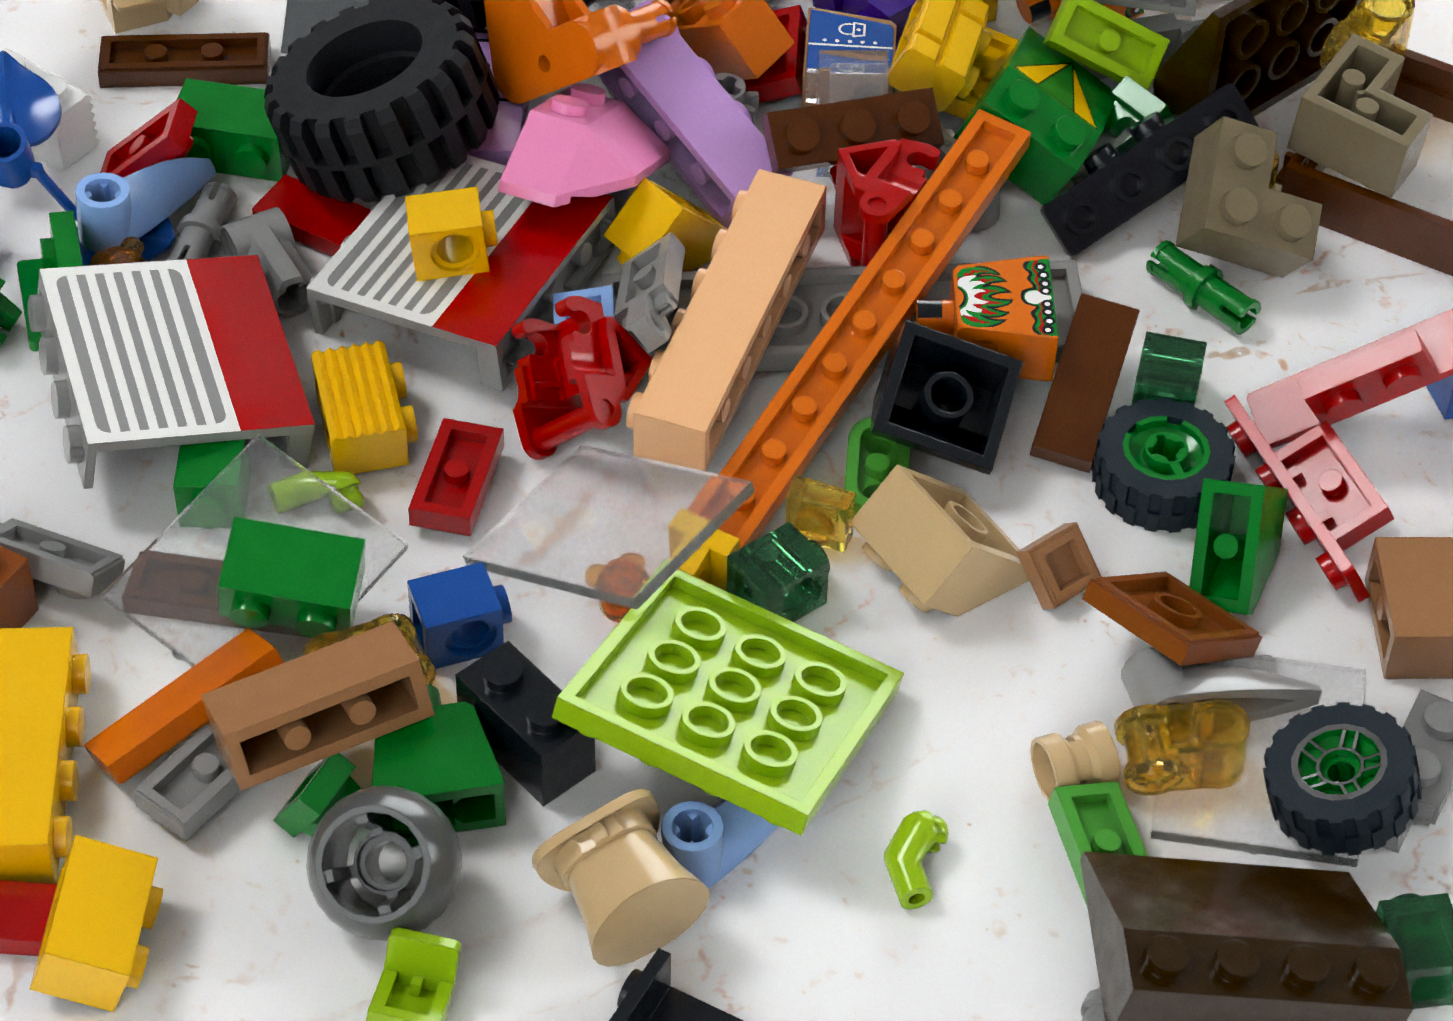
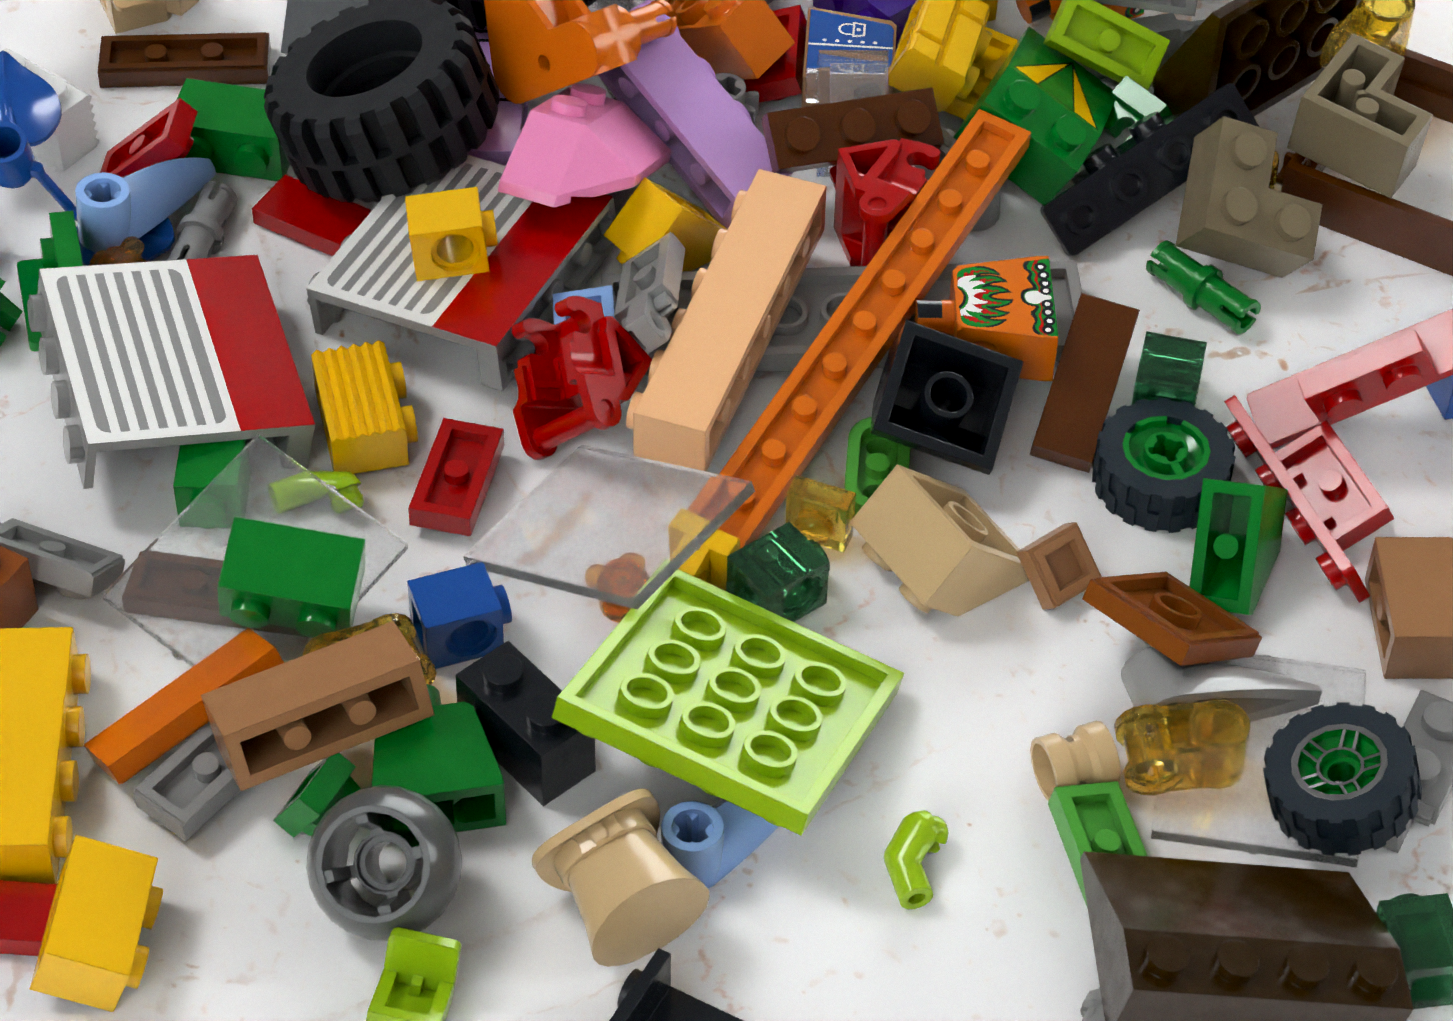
(272, 240): light grey piece -> none

